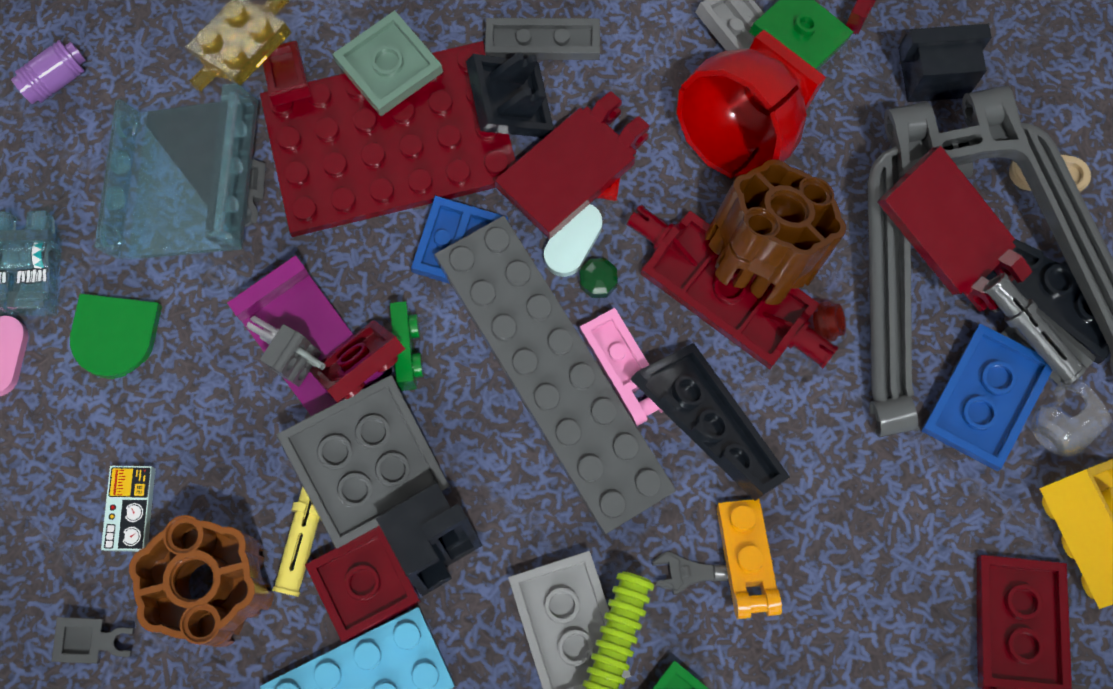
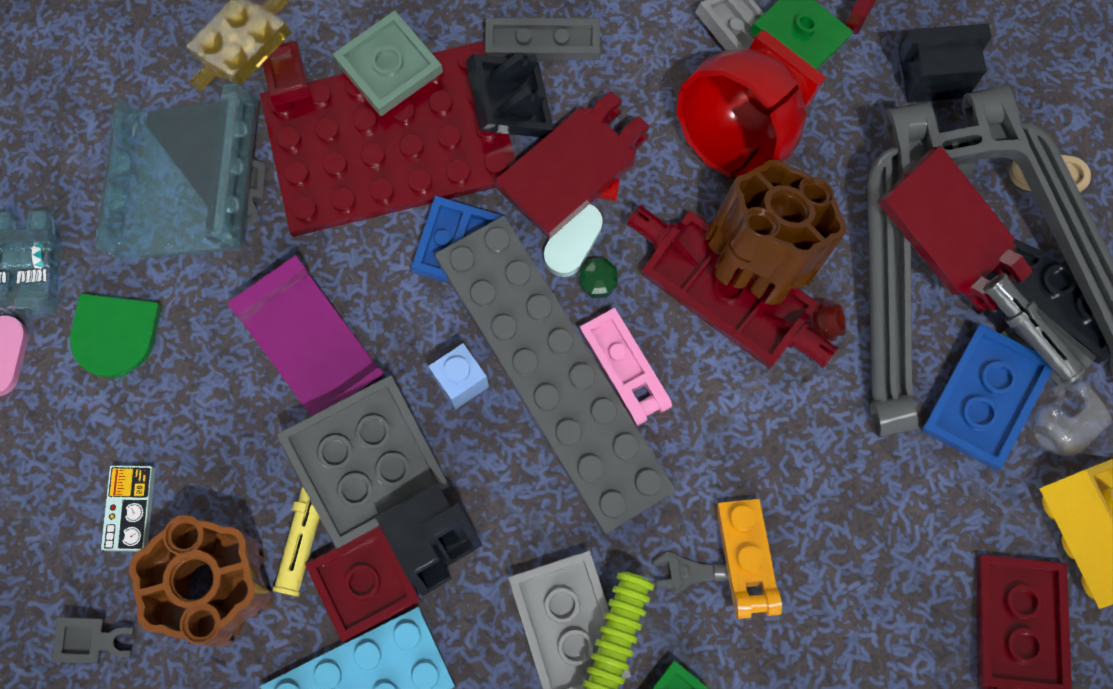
(49, 71): medium lavender head -> none
(288, 351): dark grey piece -> none
(356, 360): dark red plate -> none
(405, 328): green plate -> none
(459, 376): none -> light blue brick
(706, 411): black wing -> none

